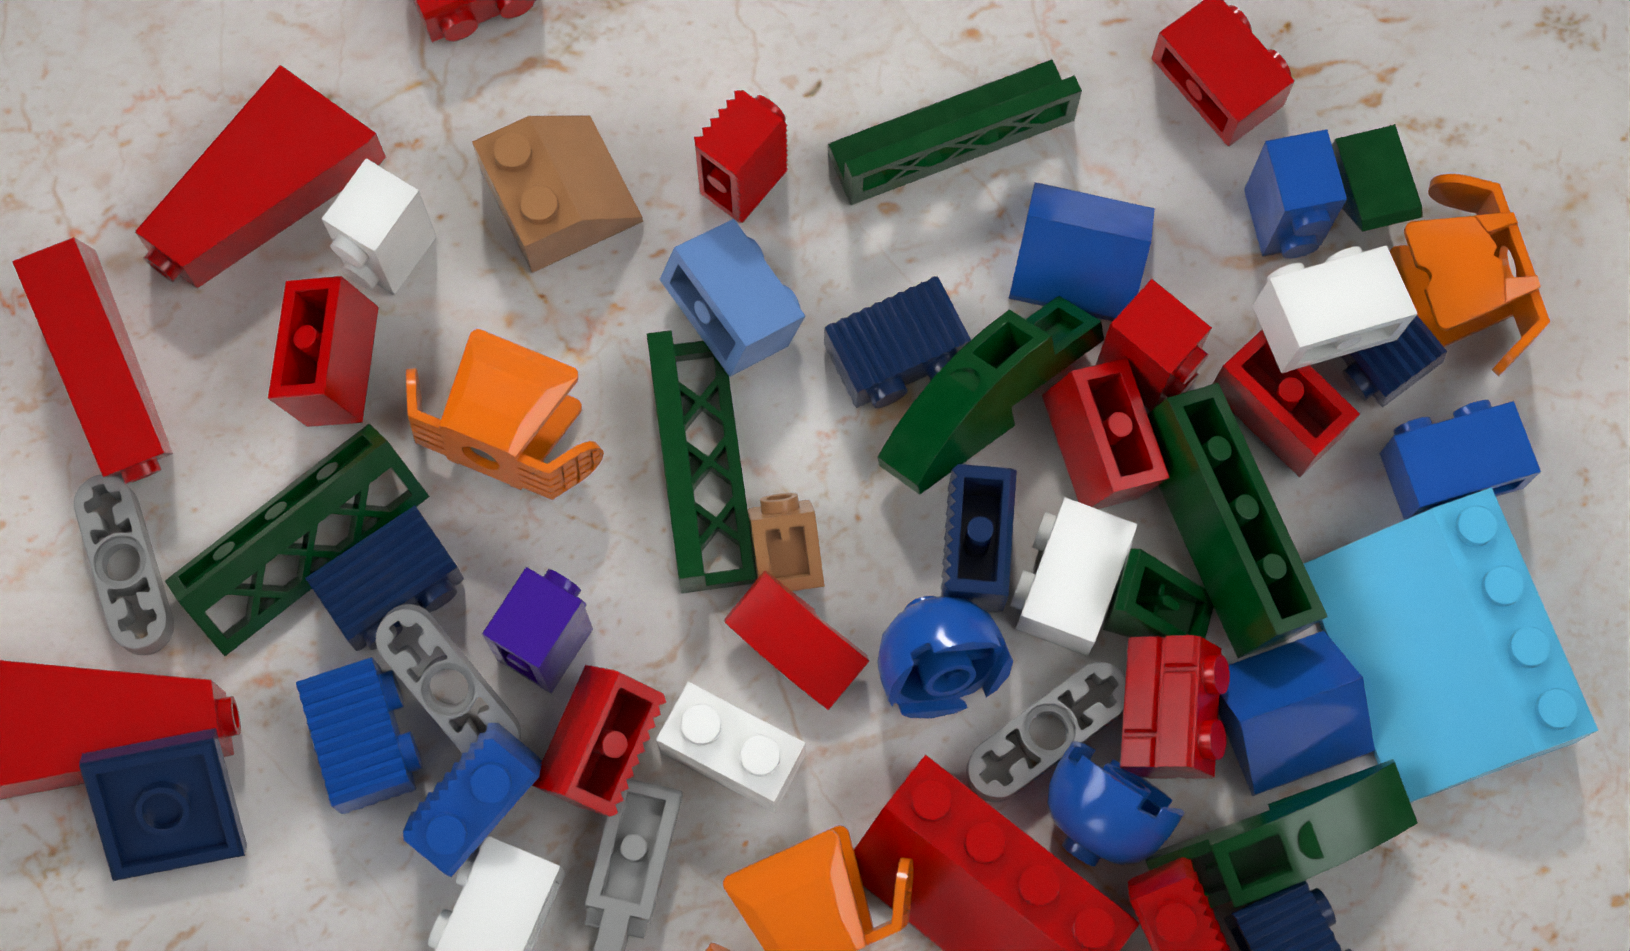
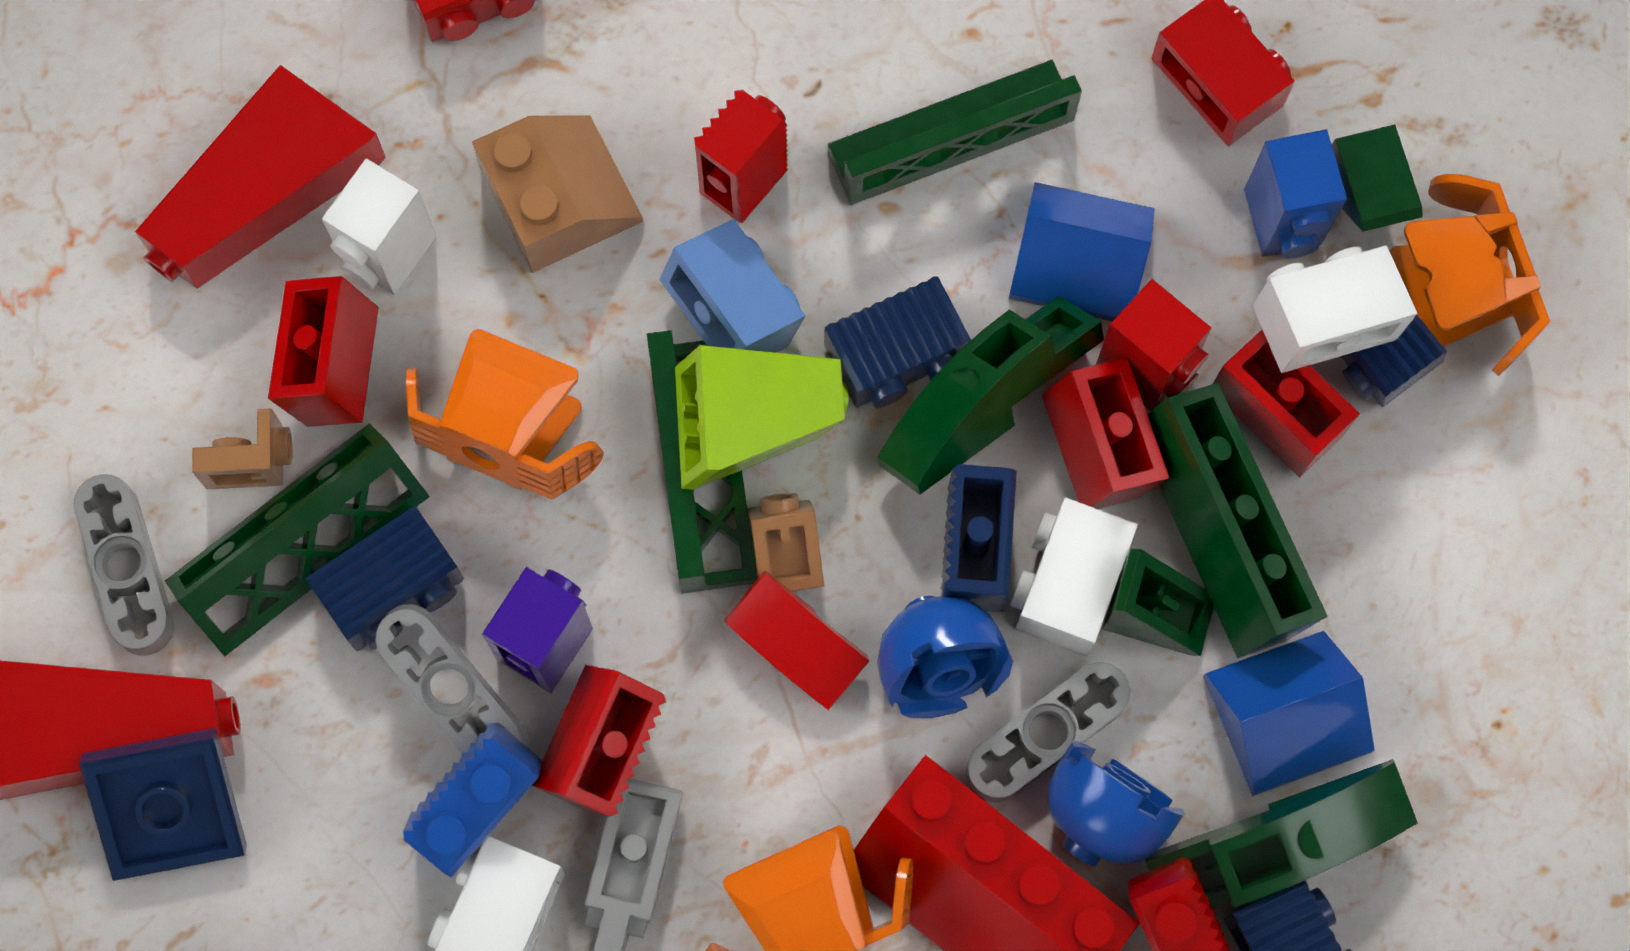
(94, 358): red slope -> none
(238, 464): none -> medium nougat bracket
(359, 735): blue brick -> none
(731, 747): white brick -> none
(751, 407): none -> lime slope
(1173, 707): red brick -> none
(1450, 646): medium azure slope -> none
(1459, 457): blue brick -> none

